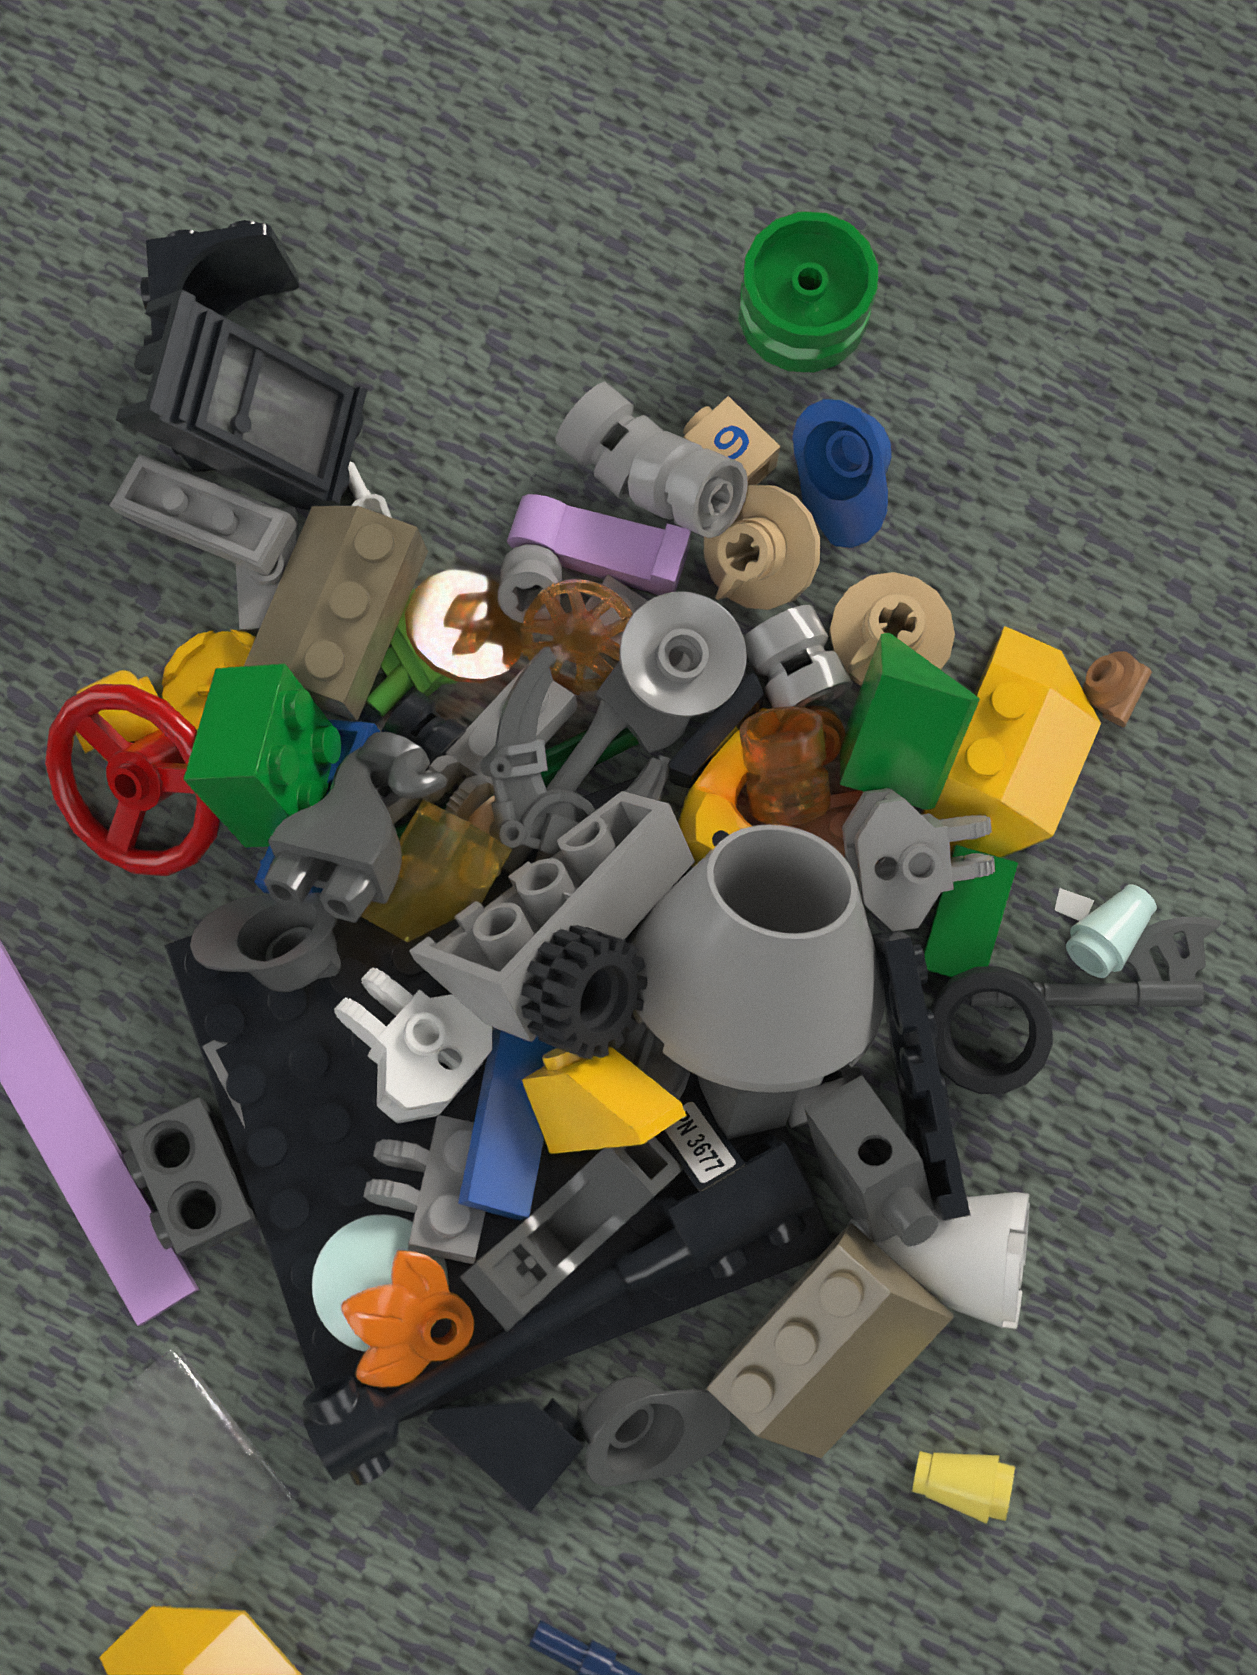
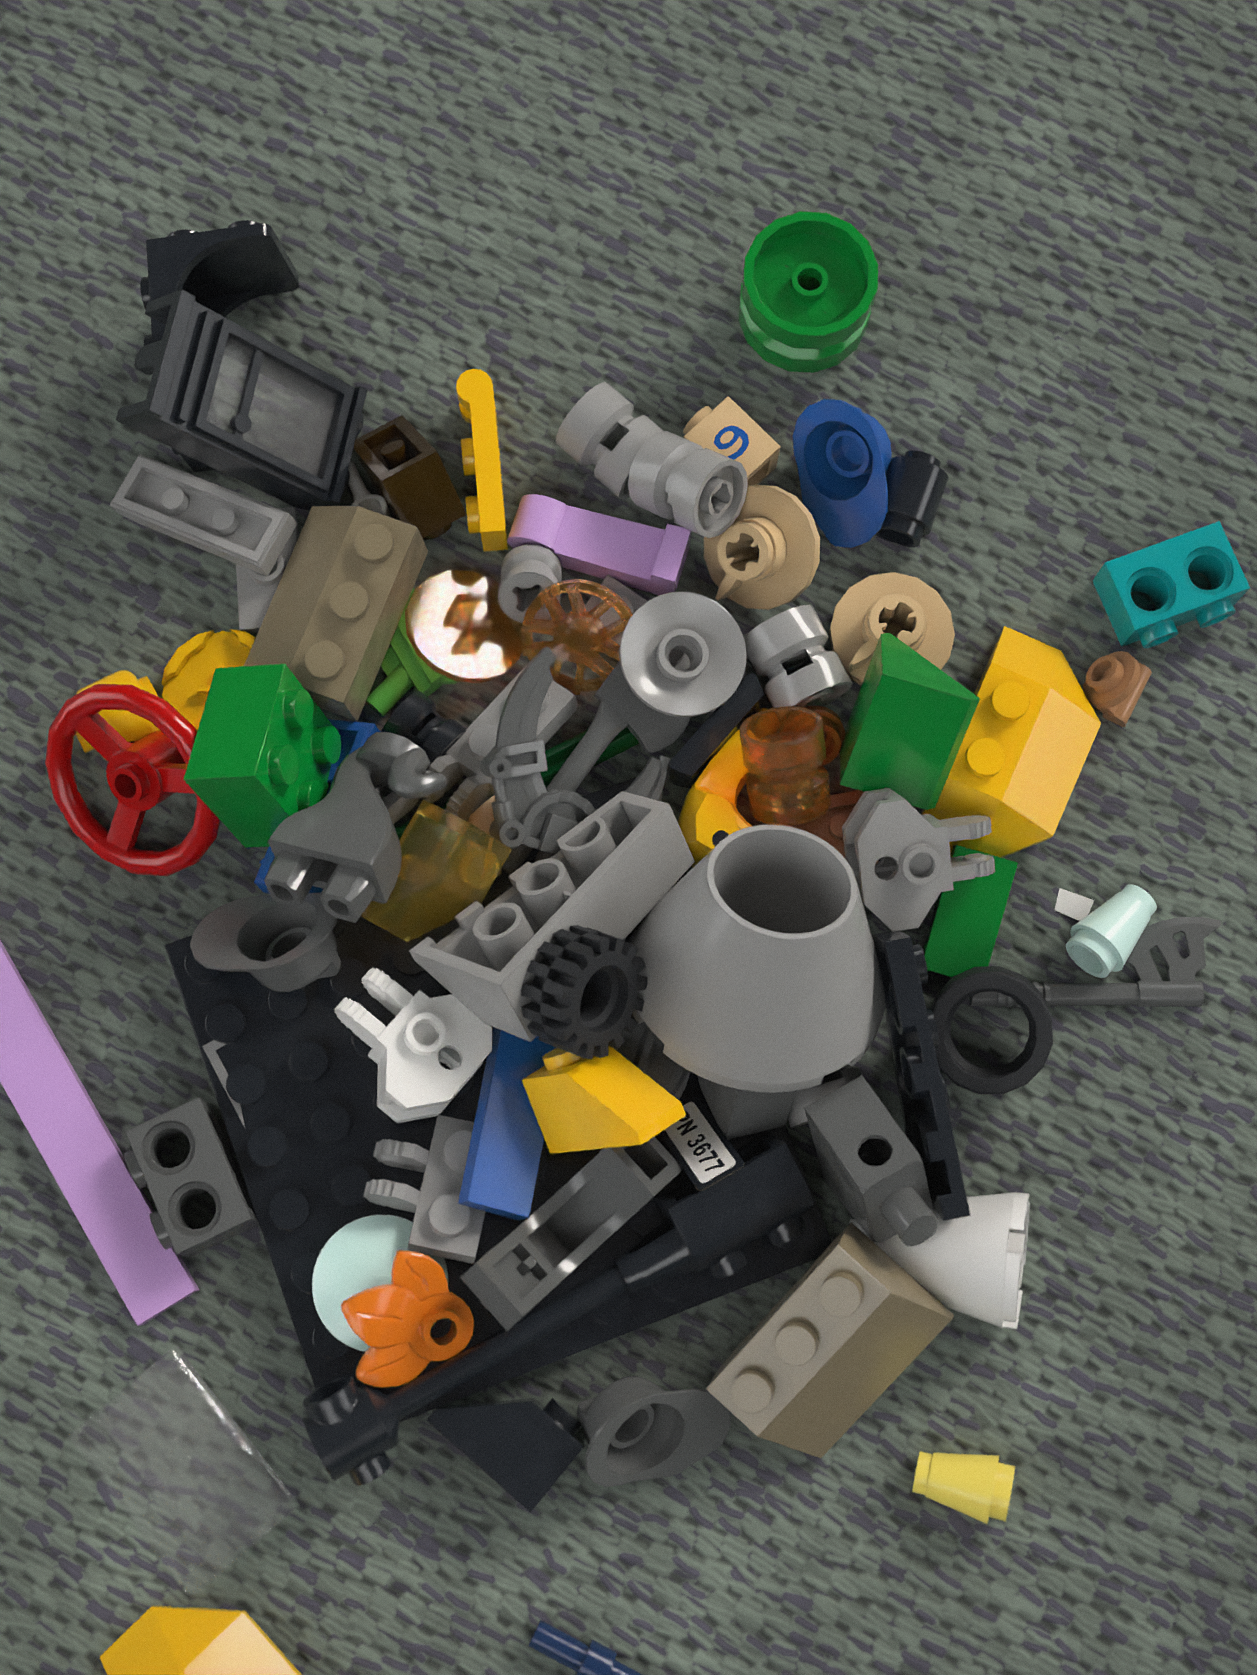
(409, 477): none -> dark brown slope
(482, 459): none -> yellow plate
(914, 497): none -> black brick
(1164, 576): none -> teal brick

